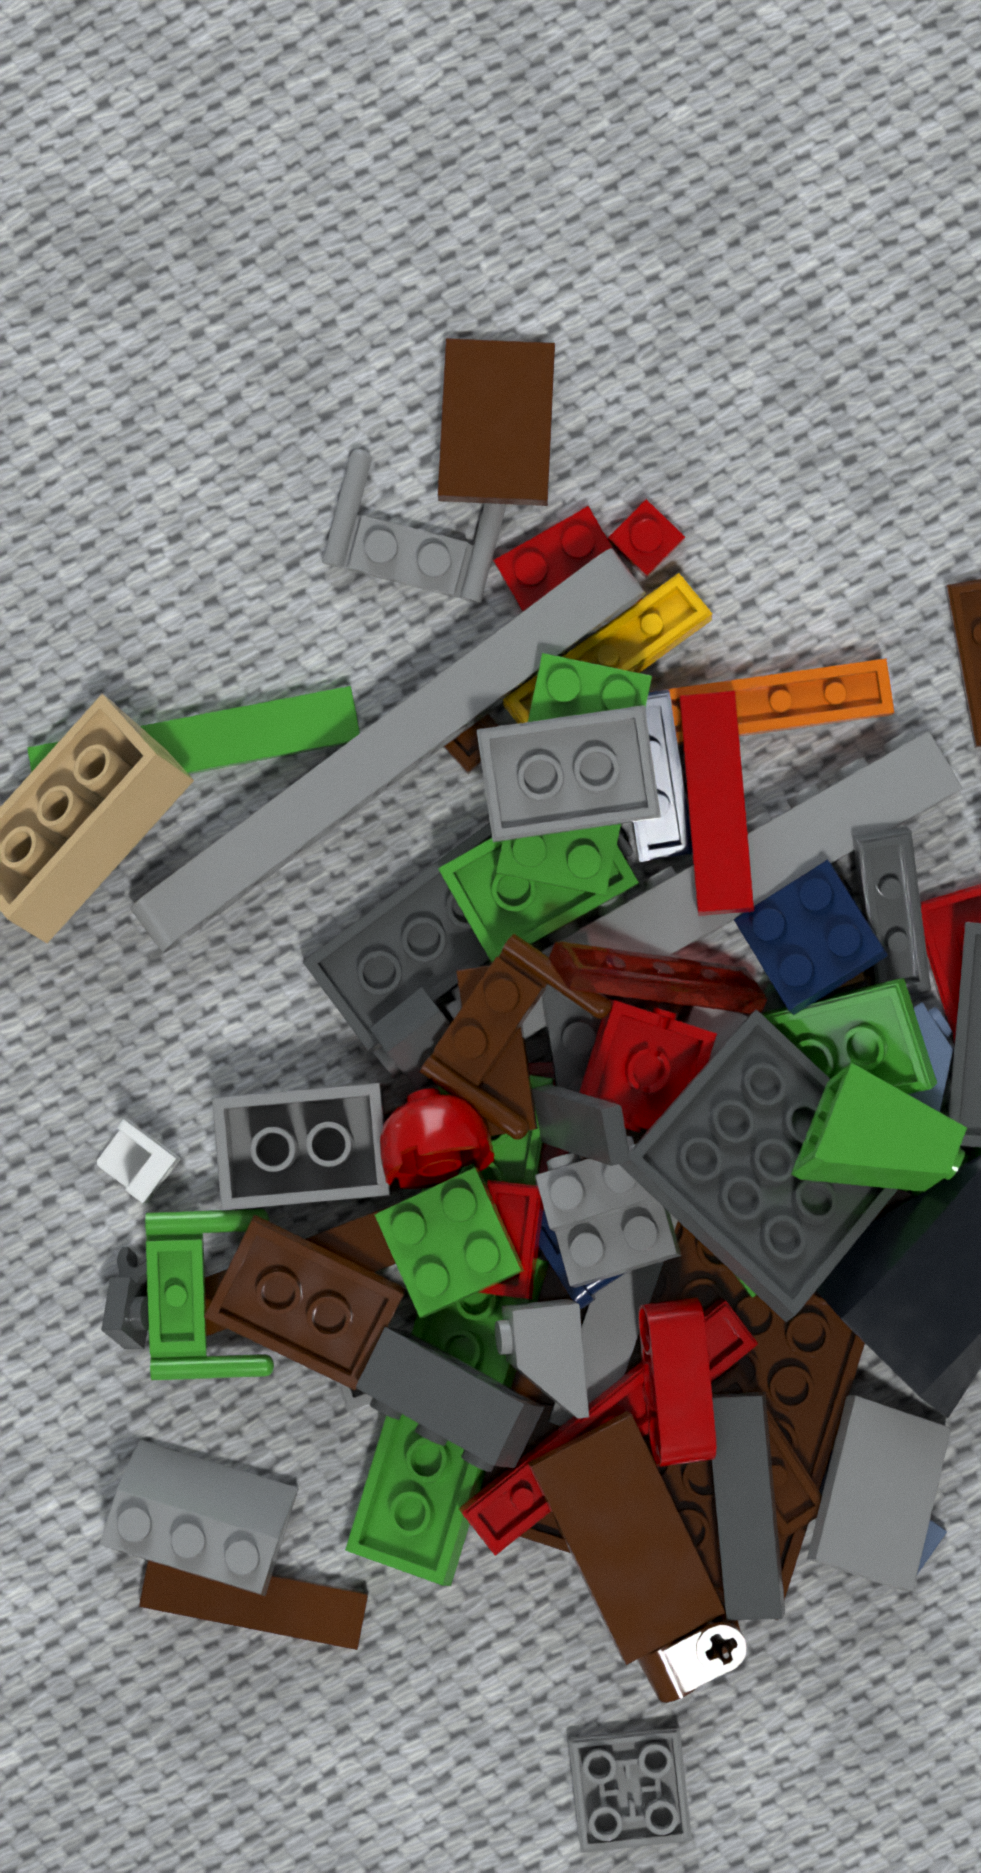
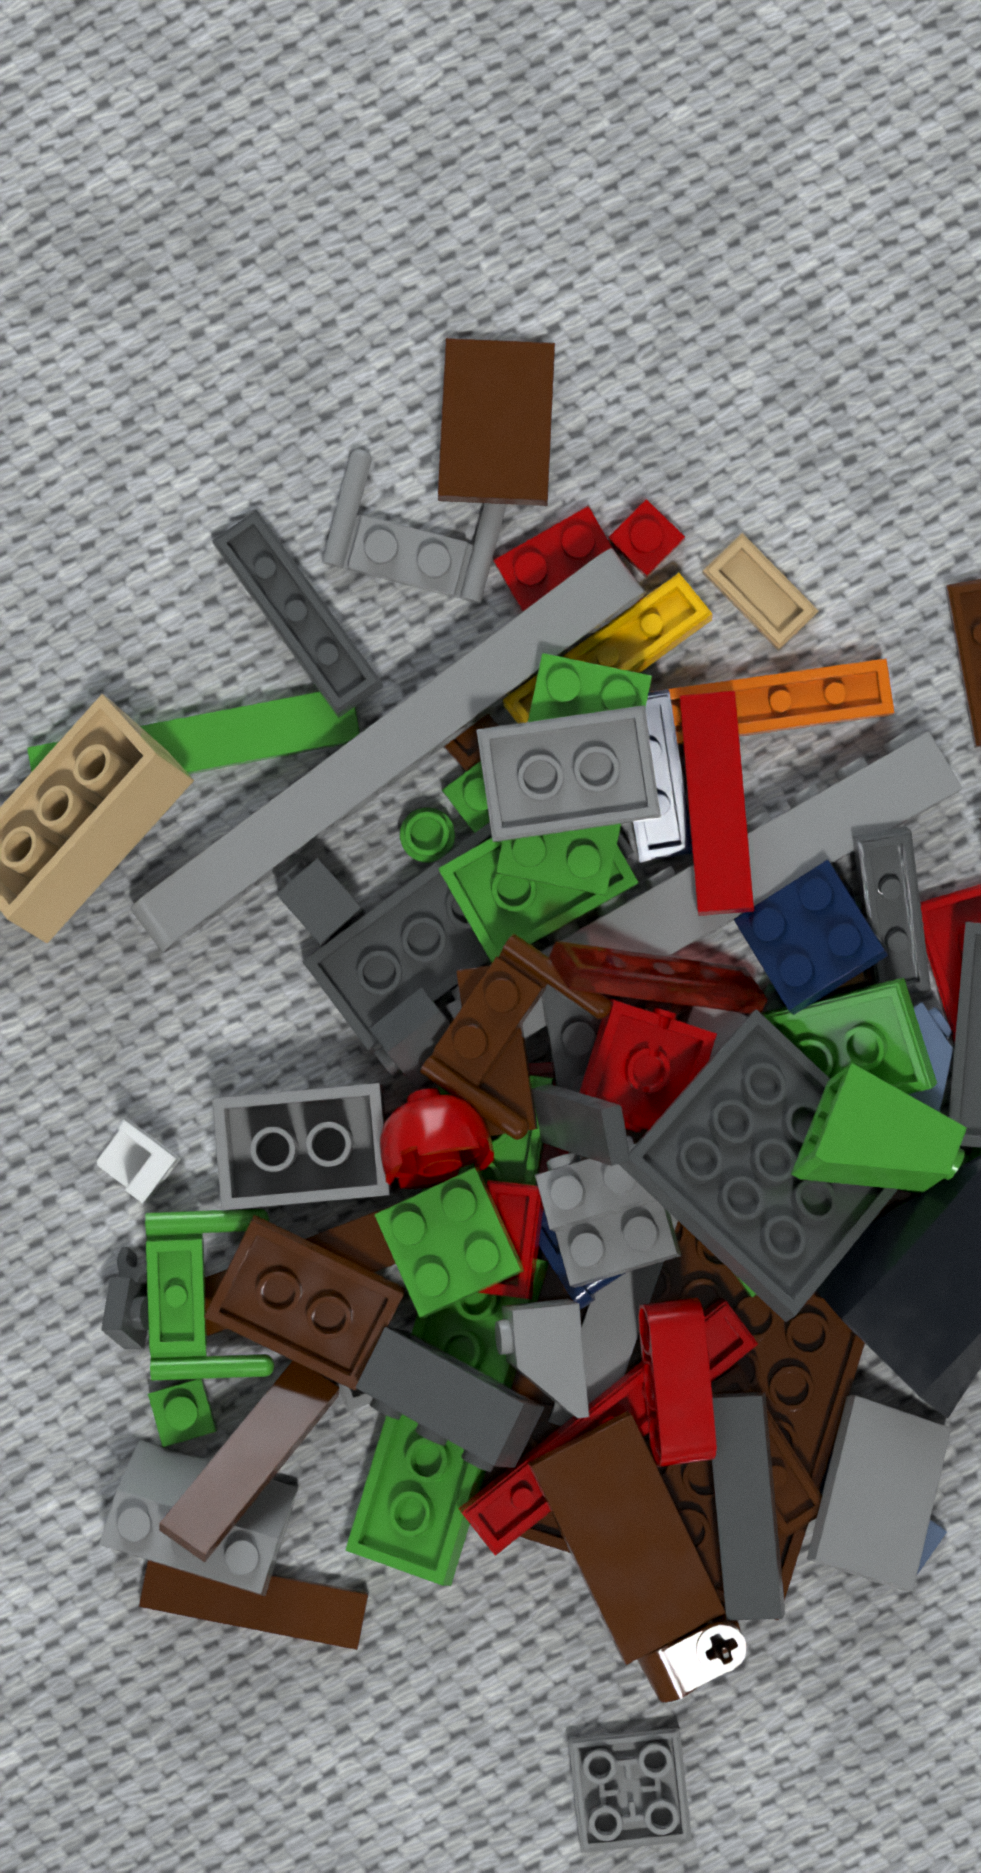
(182, 1412): none -> bright green plate
(249, 1460): none -> tile
(297, 614): none -> dark grey tile
(318, 900): none -> dark grey brick
(427, 835): none -> bright green plate
(469, 797): none -> bright green plate
(760, 591): none -> tan tile

